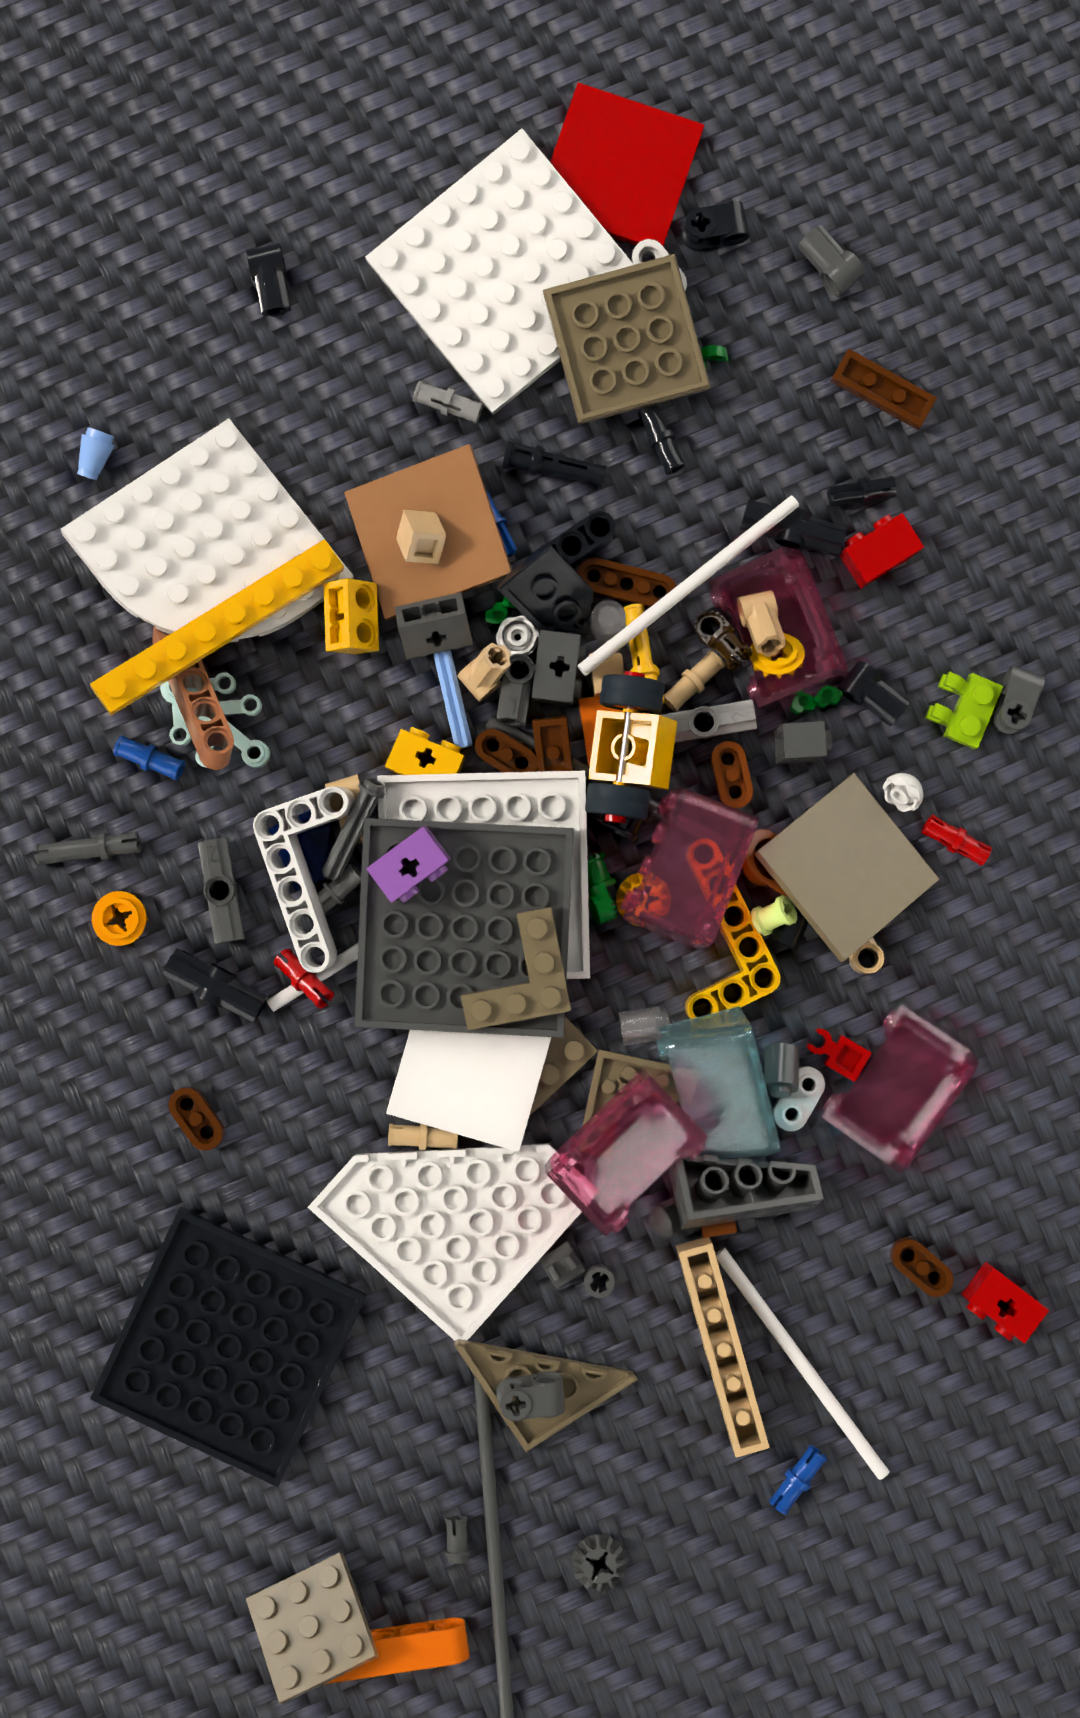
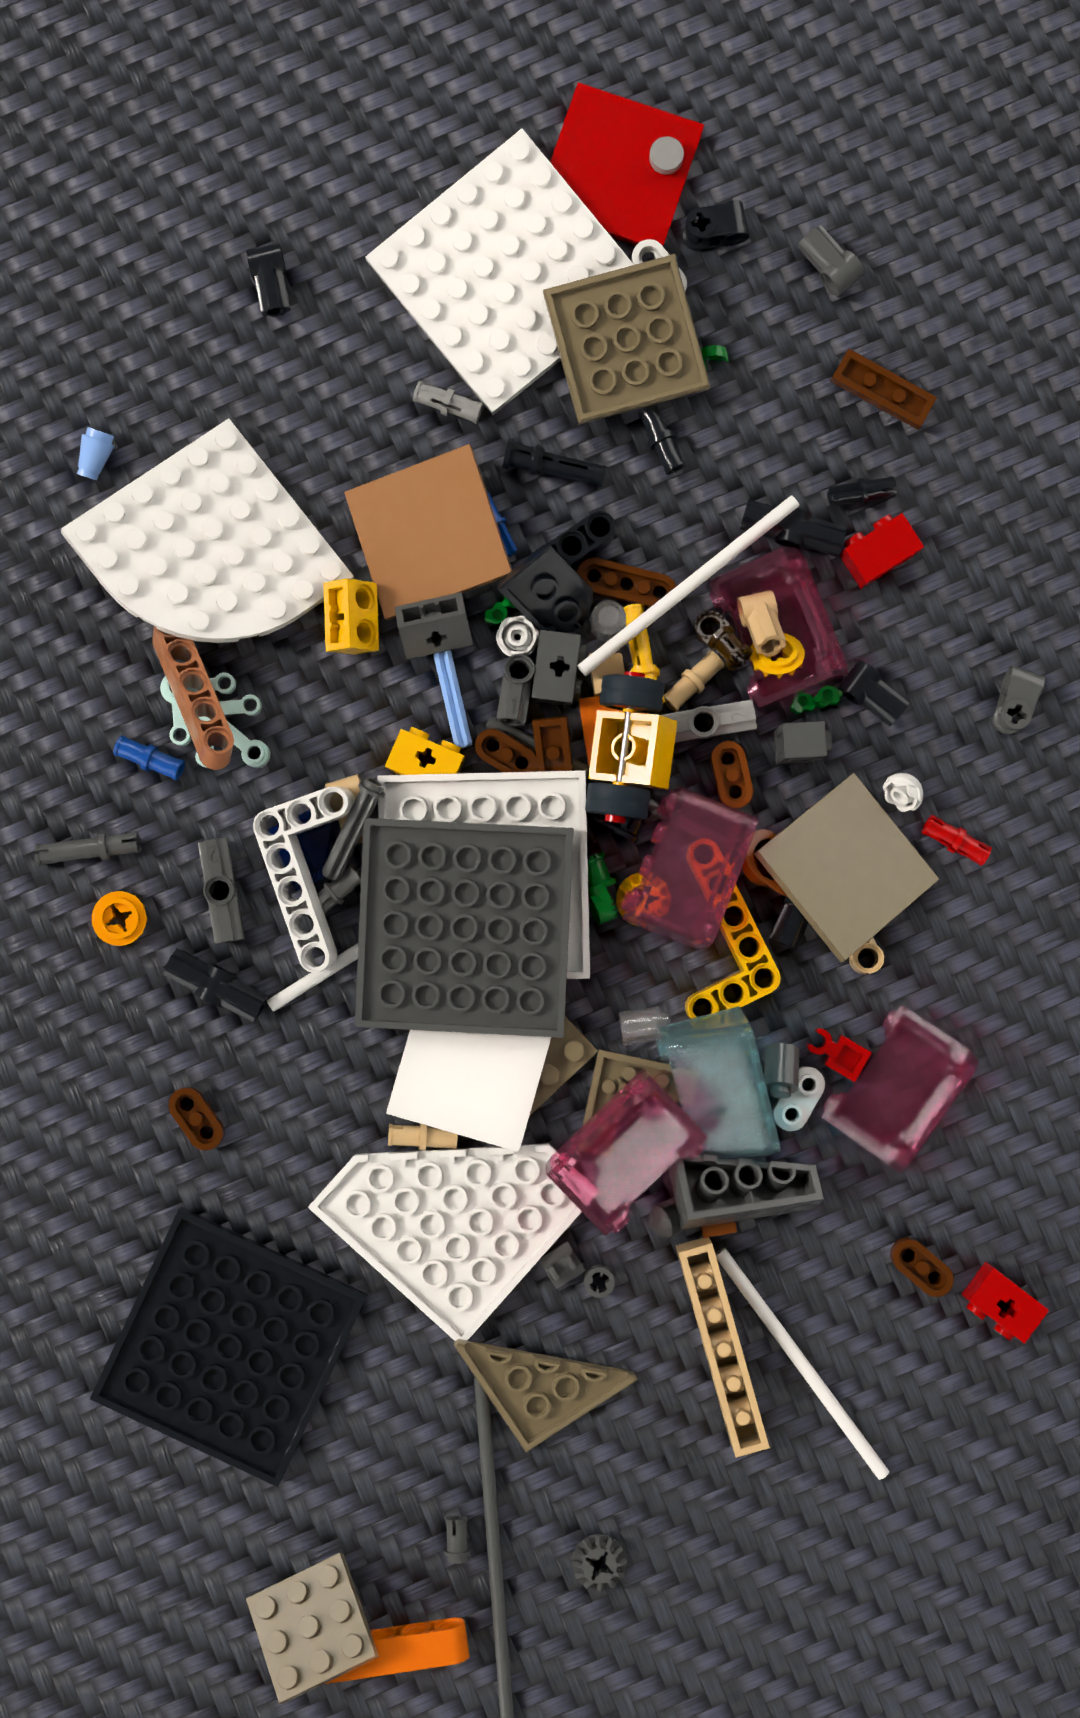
(216, 627): yellow plate -> none
(303, 980): red pin -> none
(389, 868): medium lavender brick -> none
(421, 537): tan panel -> none
(484, 672): tan piece -> none
(535, 1396): dark grey piece -> none
(541, 996): dark tan plate -> none
(666, 155): none -> light grey tile
(774, 915): yellowish green bush -> none
(798, 1479): blue pin -> none
(972, 709): lime plate -> none

